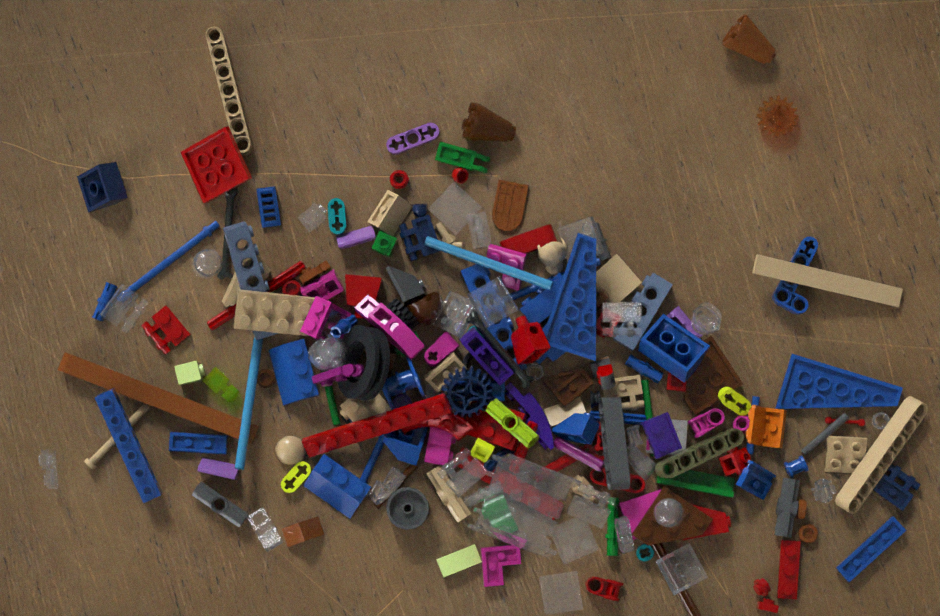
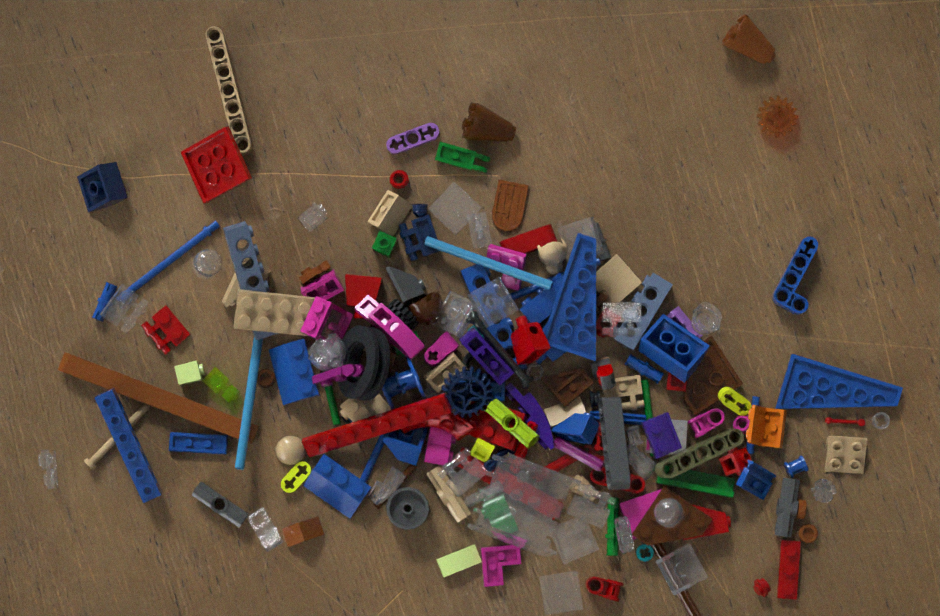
(218, 468): medium lavender slope -> none
(225, 272): pearl dark grey piece -> none
(260, 191): blue slope -> none
(273, 284): red axle -> none
(291, 288): red plate -> none
(332, 217): teal beam -> none
(343, 326): blue axle -> none
(356, 237): medium lavender slope -> none
(401, 400): dark purple tile -> none
(448, 238): tan piece -> none
(460, 175): red hinge -> none
(767, 605): red plate -> none
(823, 435): dark grey bar -> none
(827, 280): tan tile -> none
(870, 549): blue plate -> none
(881, 454): tan beam -> none
(892, 491): dark blue plate -> none

